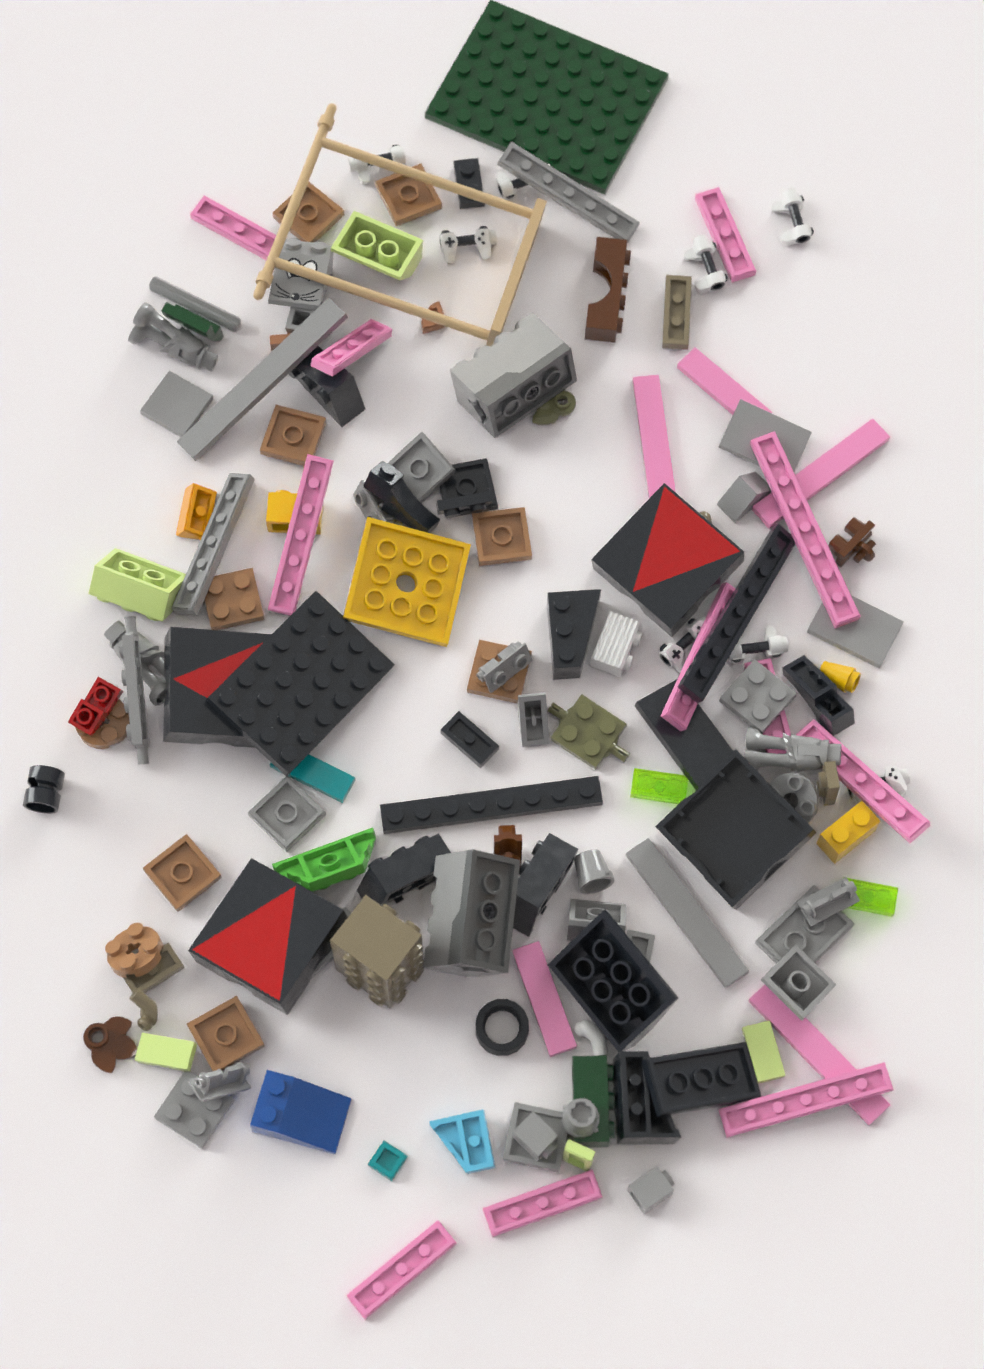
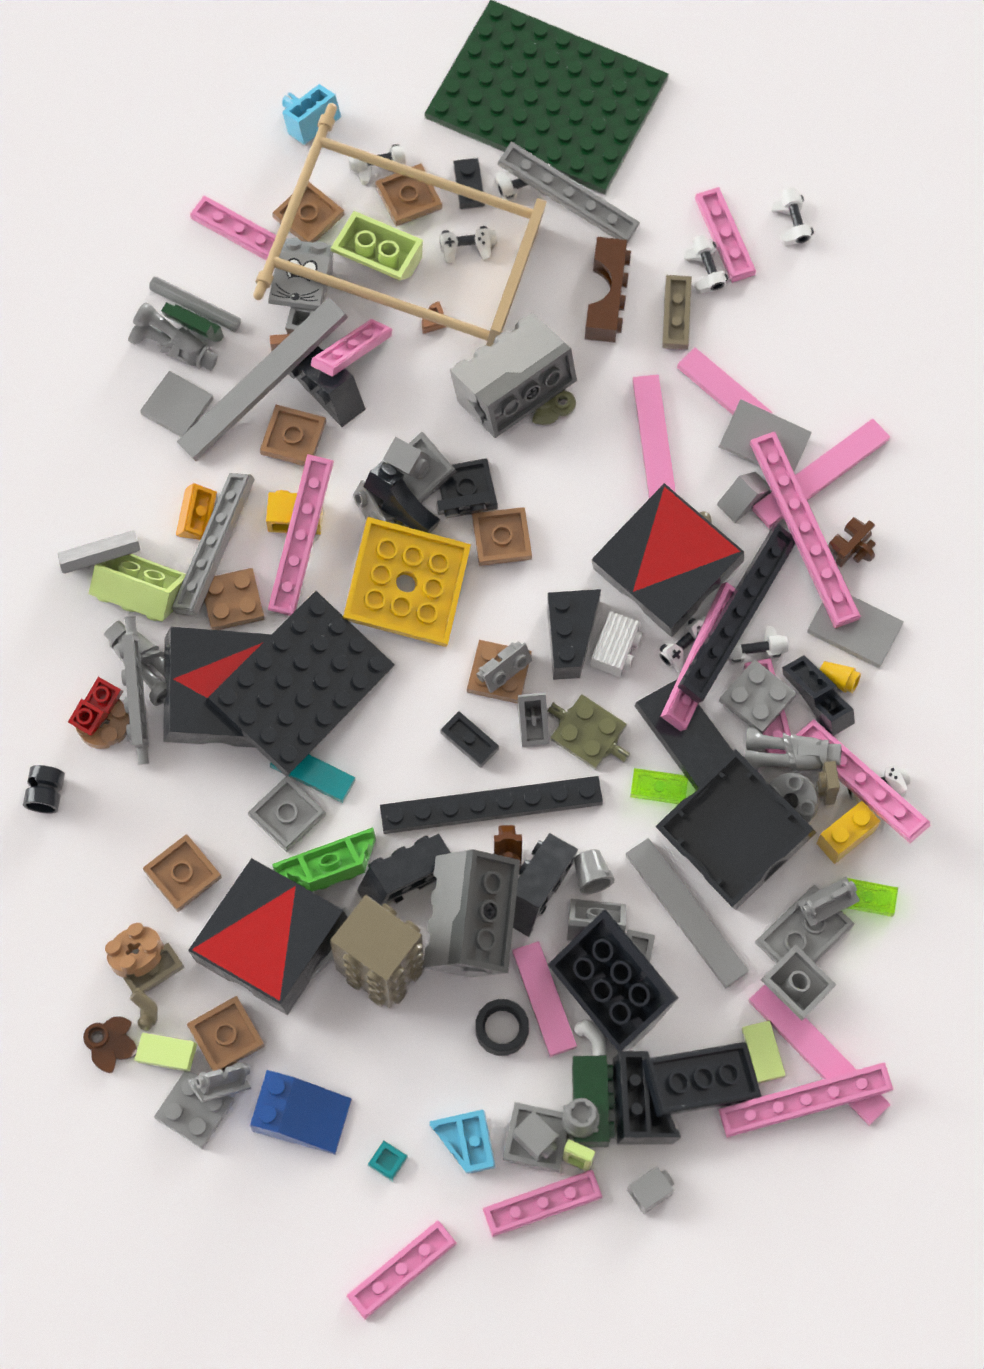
(98, 551): none -> tile
(304, 113): none -> medium azure brick
(406, 458): none -> light grey brick

